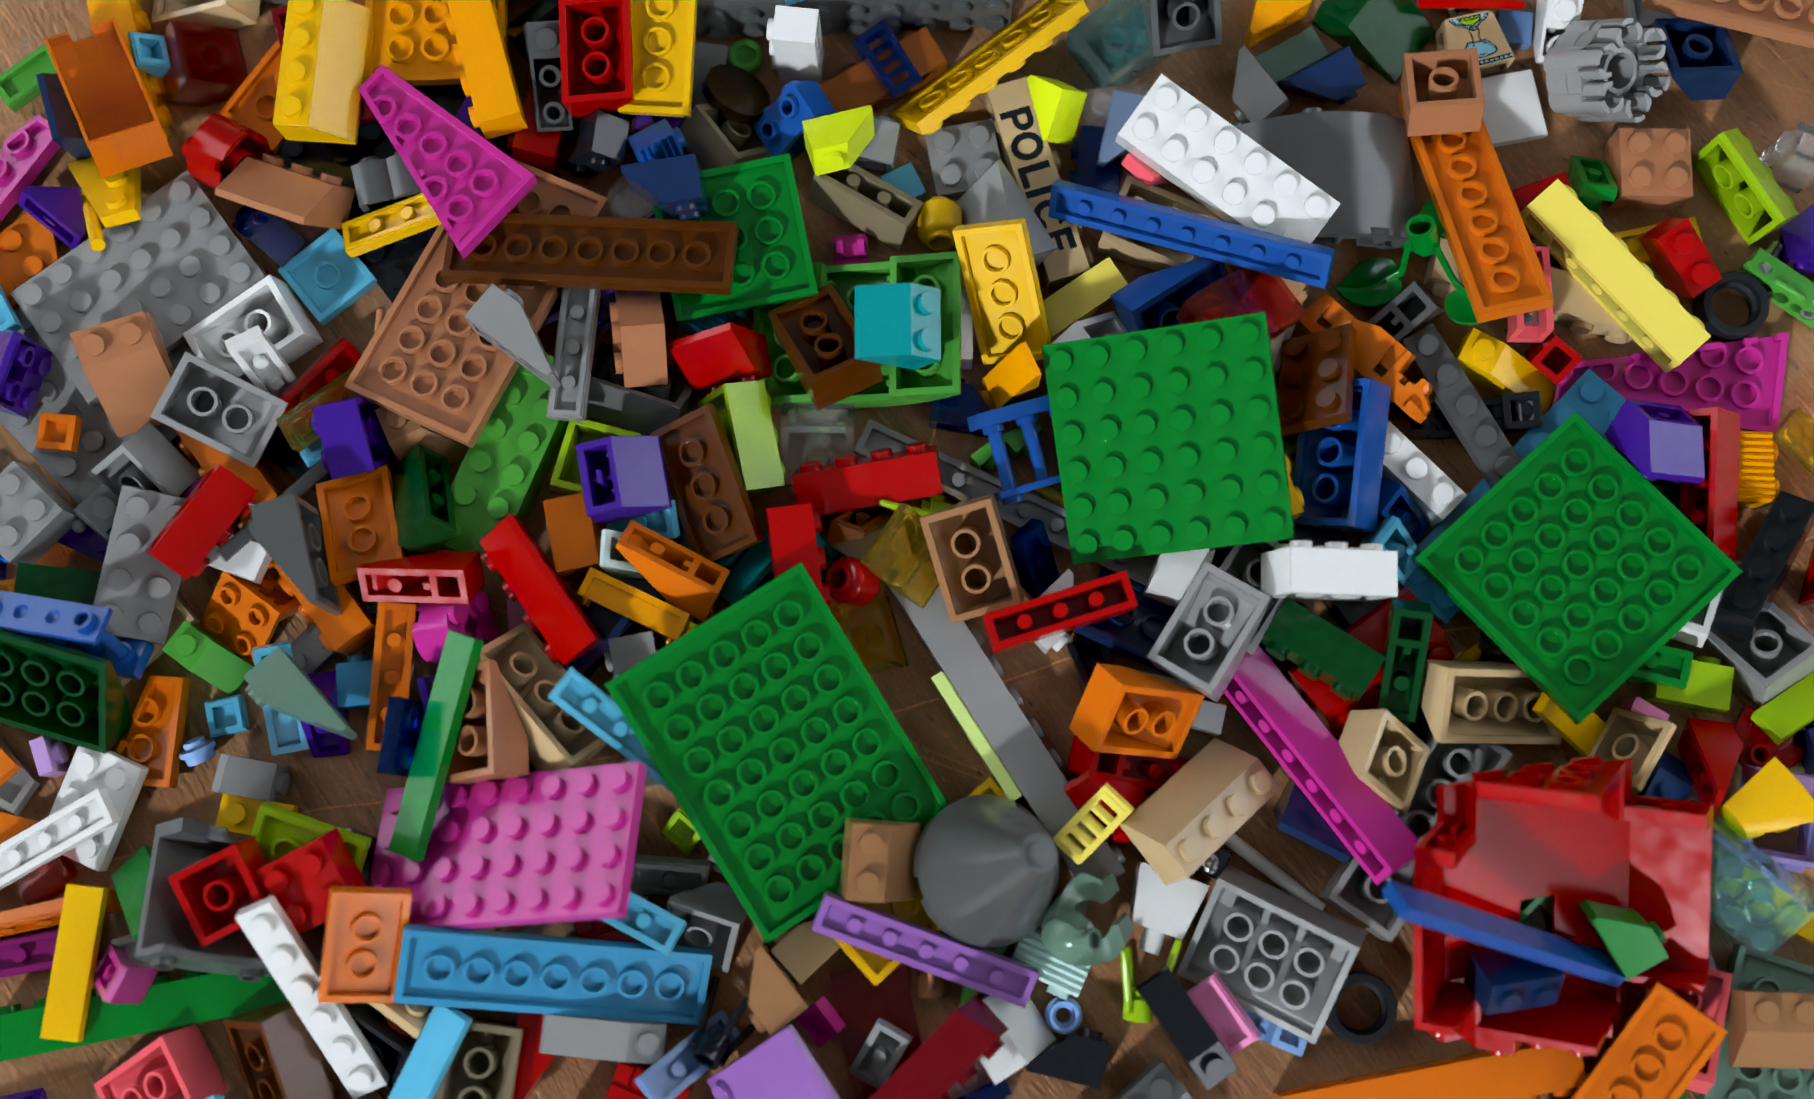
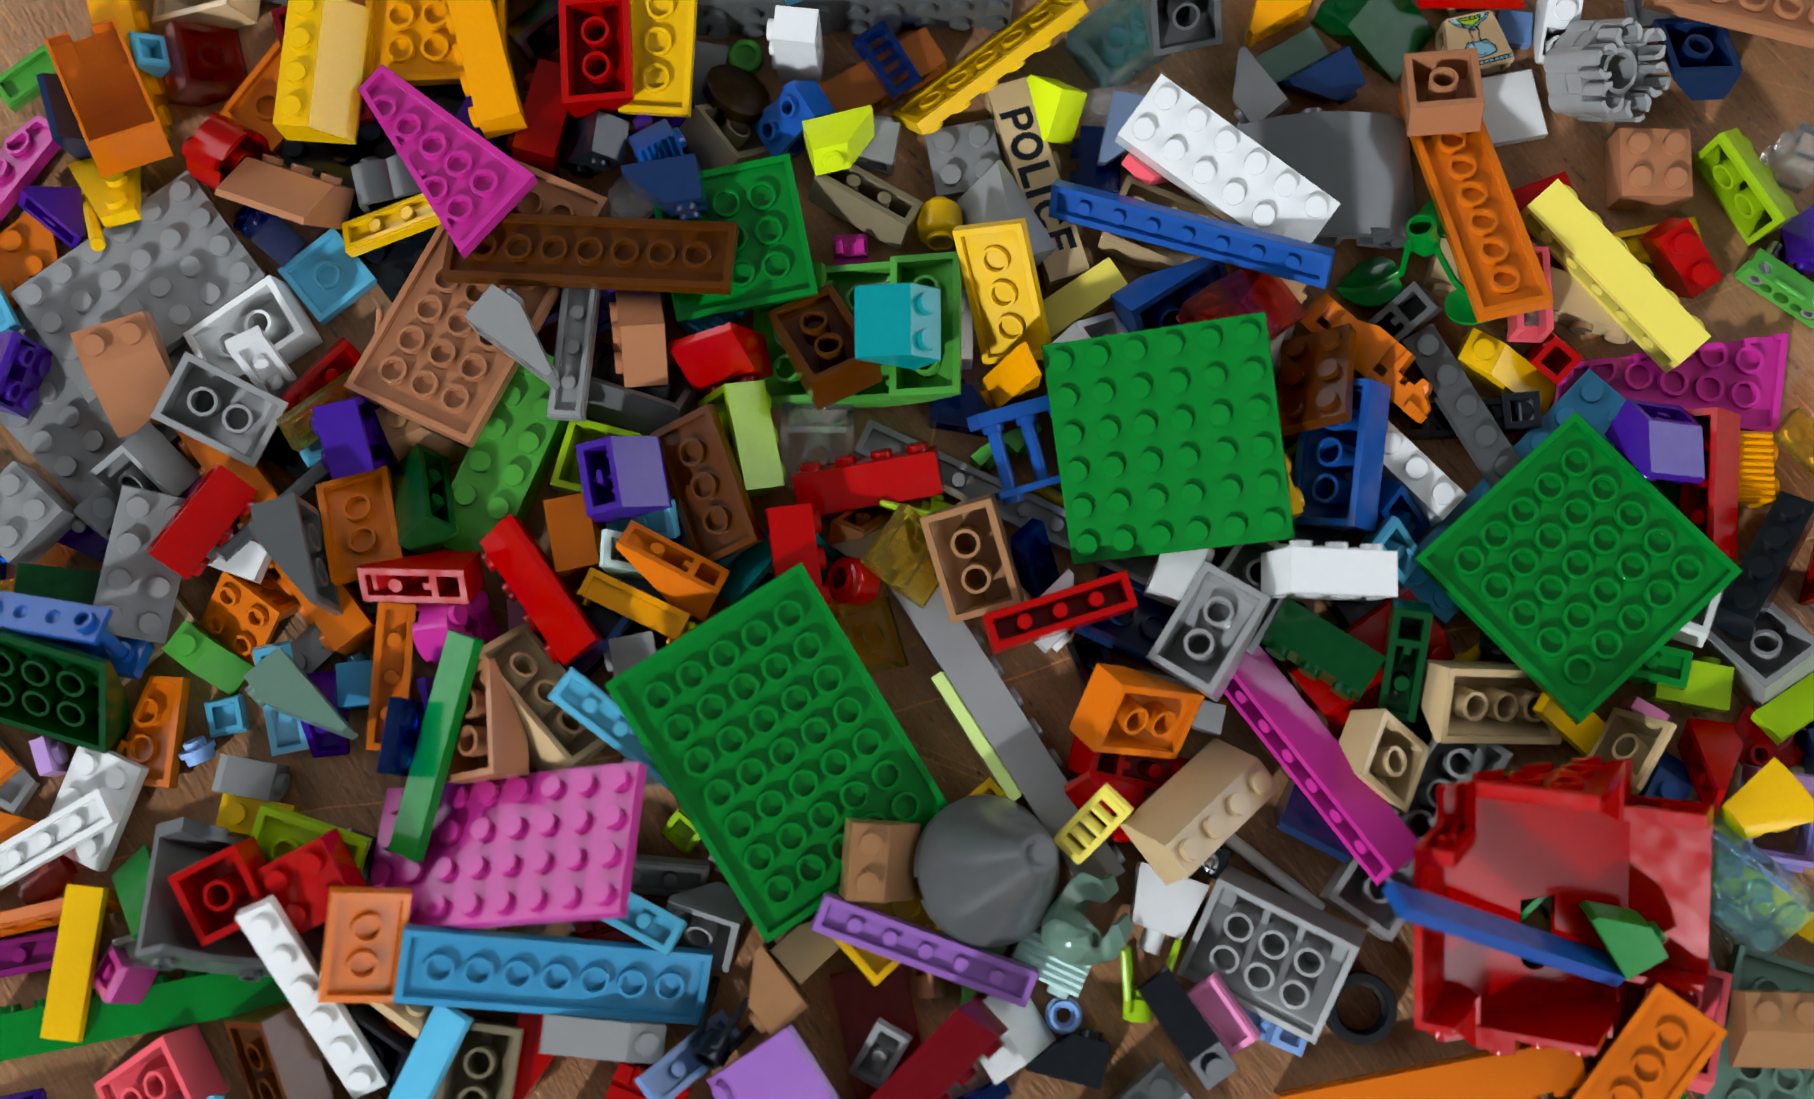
(59, 433): orange plate -> none
(544, 72): dark grey slope -> none
(821, 1021): dark pink plate -> none
(907, 180): medium azure tile -> none
(1511, 983): dark blue brick -> none
(1592, 181): green slope -> none
(1752, 292): black tyre -> none

